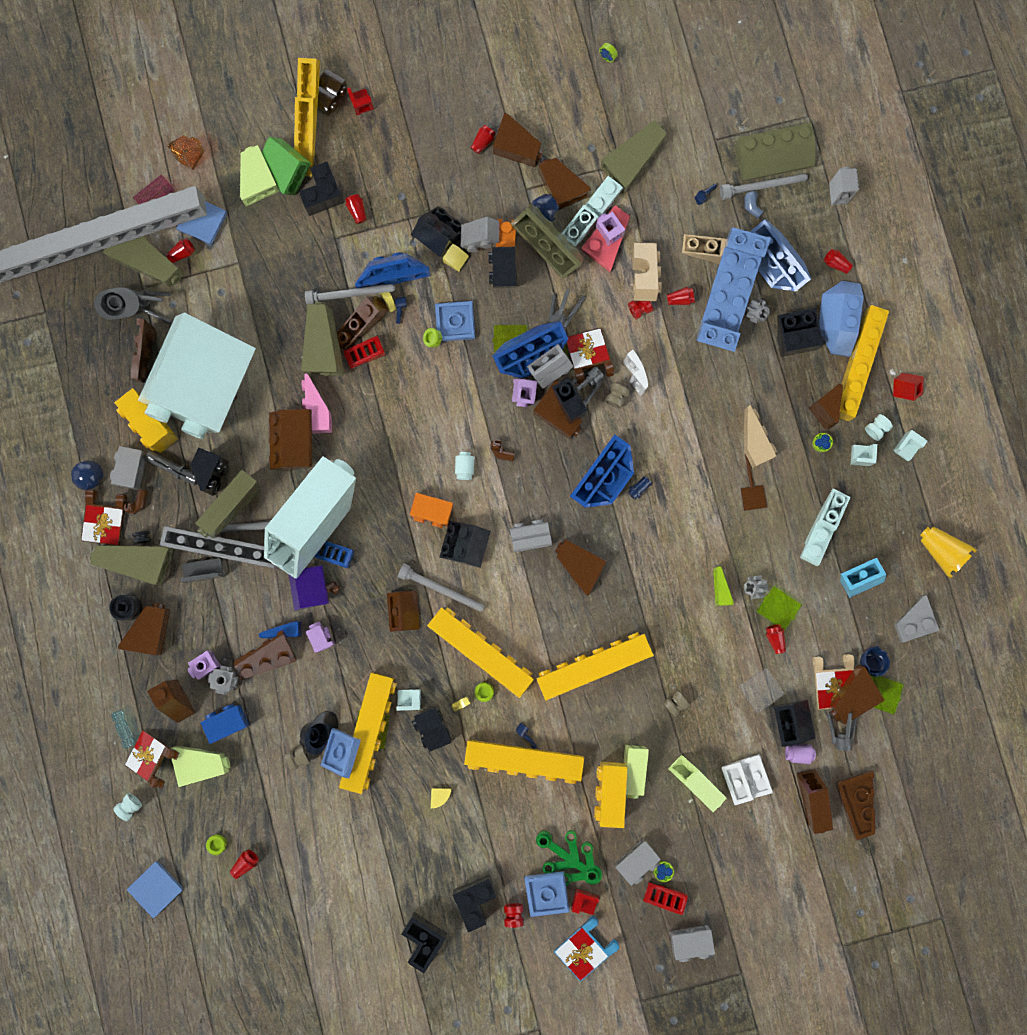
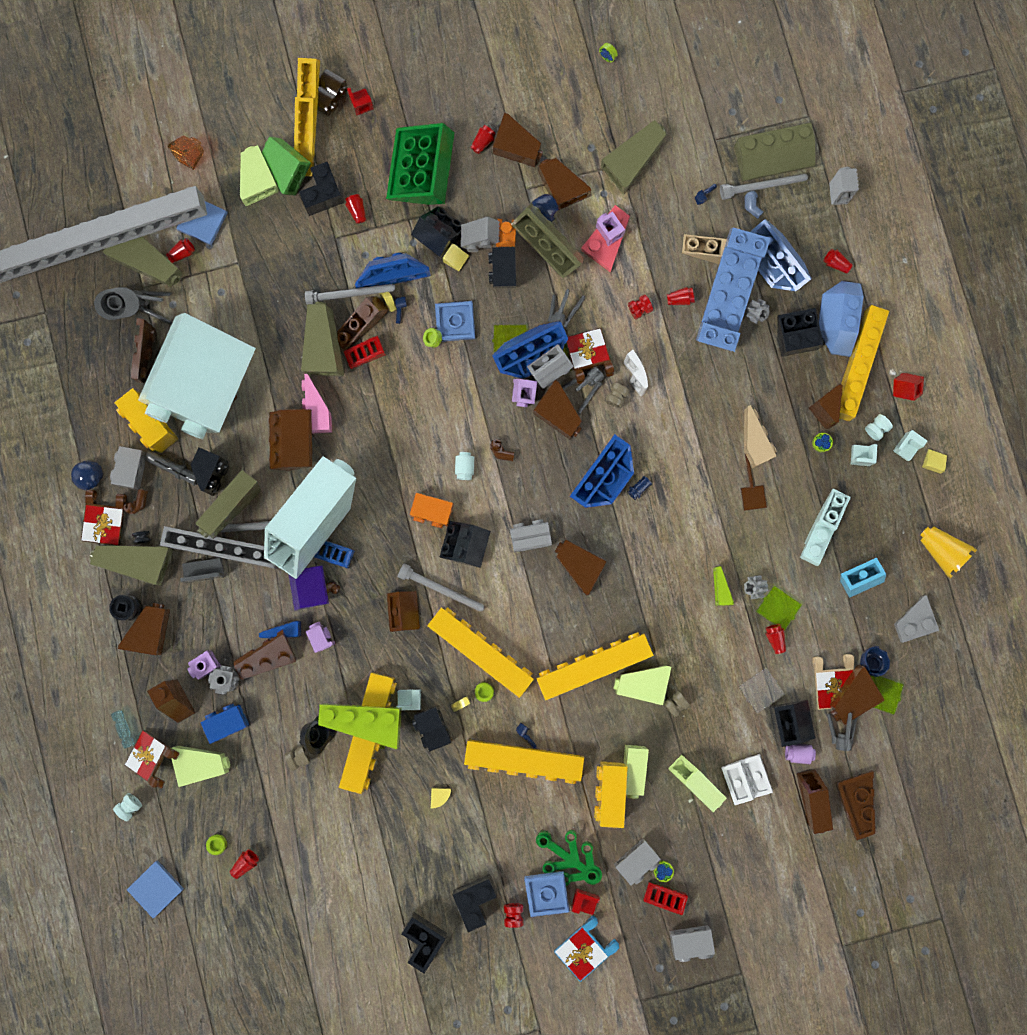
(147, 193): clear pink tile -> none
(340, 753): medium blue tile -> none
(365, 722): none -> lime wedge
(421, 164): none -> green slope
(569, 401): black slope -> none
(589, 213): light aqua slope -> none
(644, 685): none -> yellowish green slope
(646, 284): tan arch -> none
(935, 461): none -> light yellow slope

